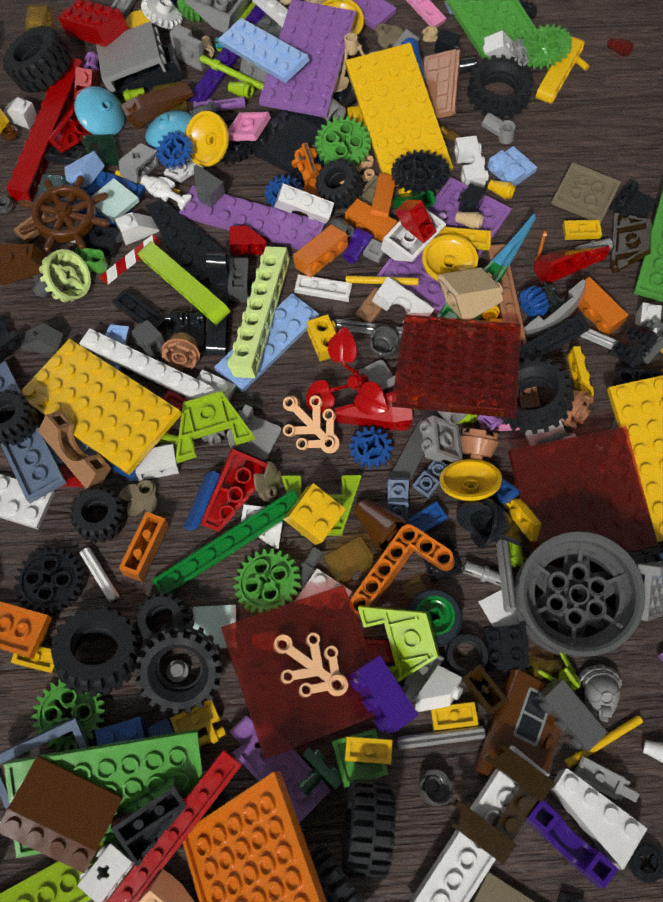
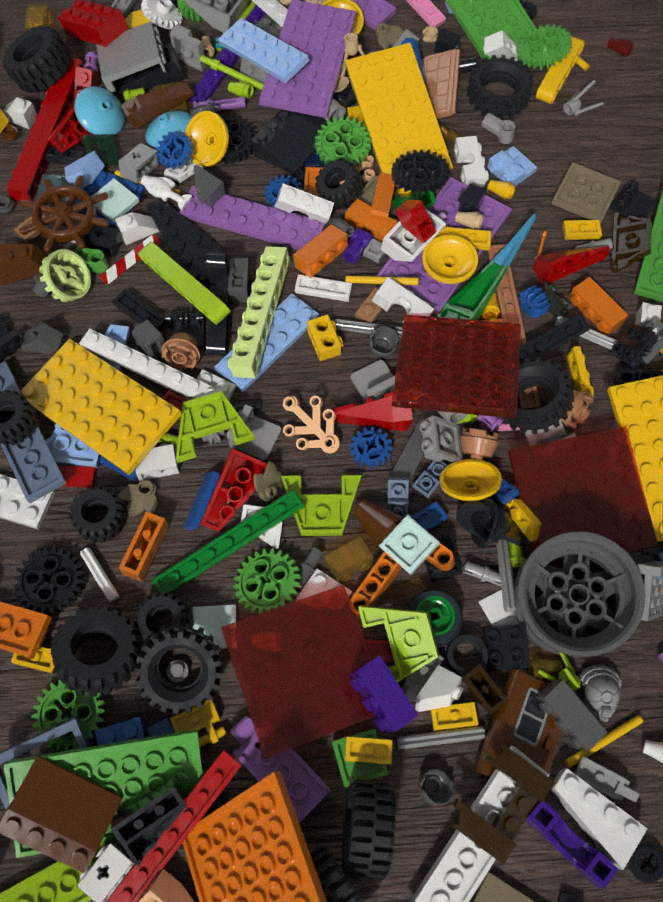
(59, 434): medium nougat arch -> none
(245, 241): red slope -> none
(248, 126): bright pink plate -> none
(304, 162): orange hips -> none
(313, 666): light nougat plant -> none
(314, 514): yellow brick -> none
(319, 772): clear green plate -> none
(370, 397): red plant -> none
(409, 544): none -> light aqua tile
(470, 292): tan slope -> none
(520, 52): light grey axle -> none
(541, 326): light grey slope -> none
(573, 105): none -> light grey plant

